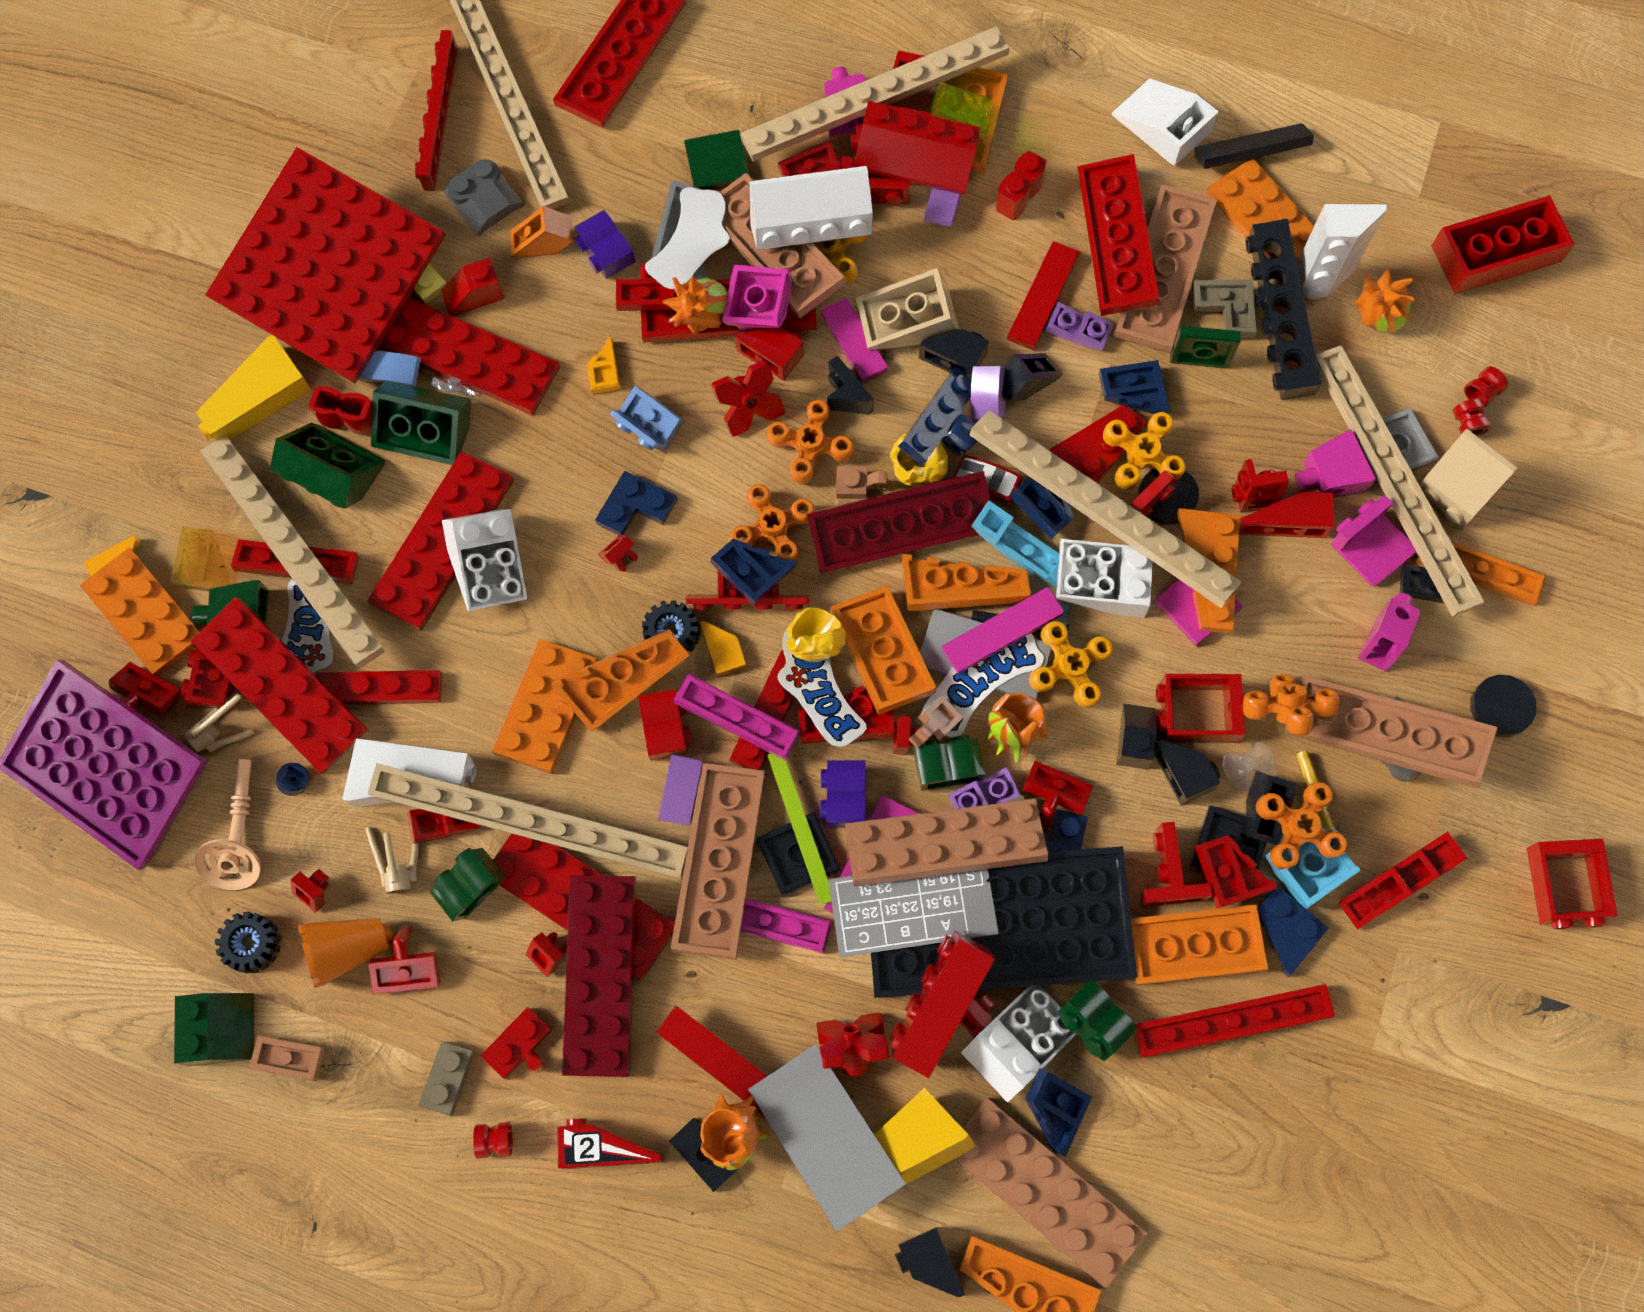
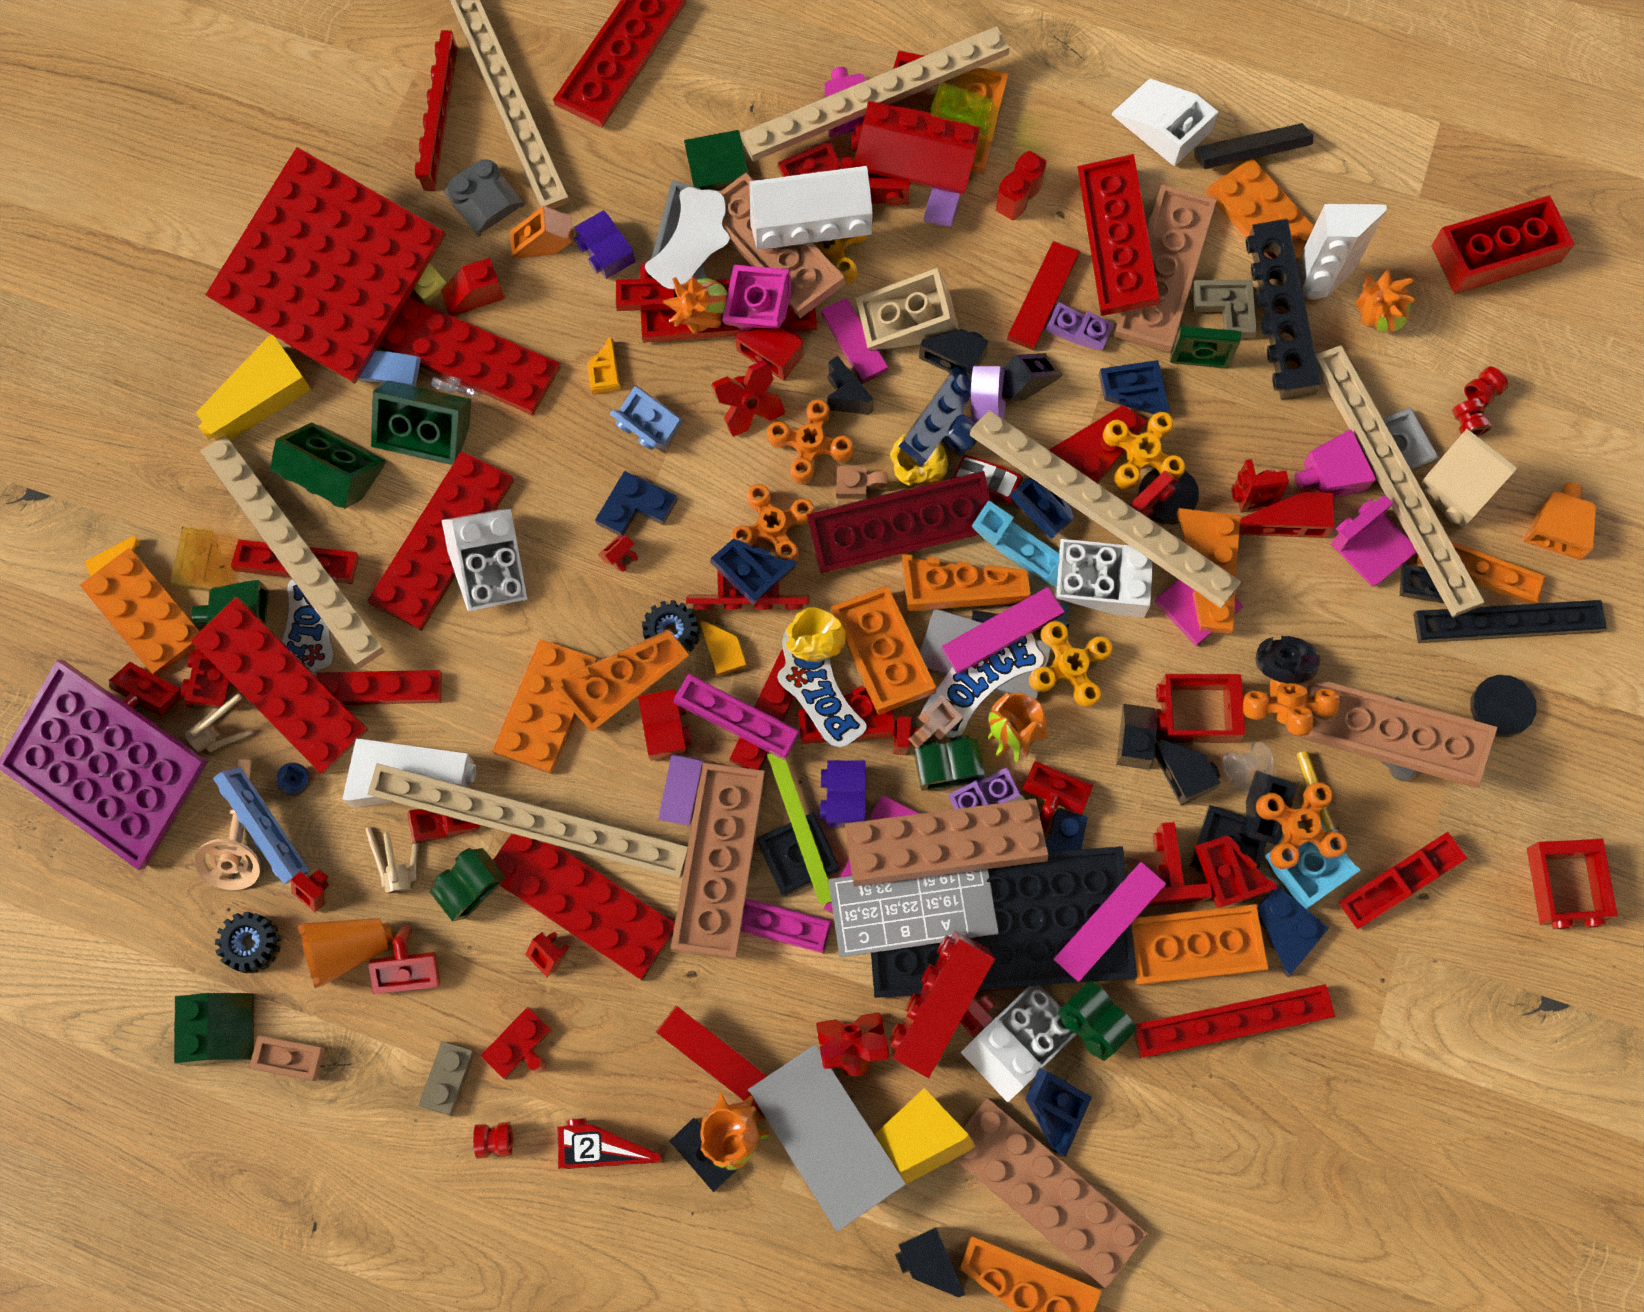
(260, 824): none -> medium blue plate
(342, 410): red brick -> none
(599, 976): dark red plate -> none
(1109, 921): none -> dark pink tile
(1287, 660): none -> black tile
(1393, 623): dark pink torso -> none
(1511, 621): none -> black tile
(1564, 523): none -> orange torso

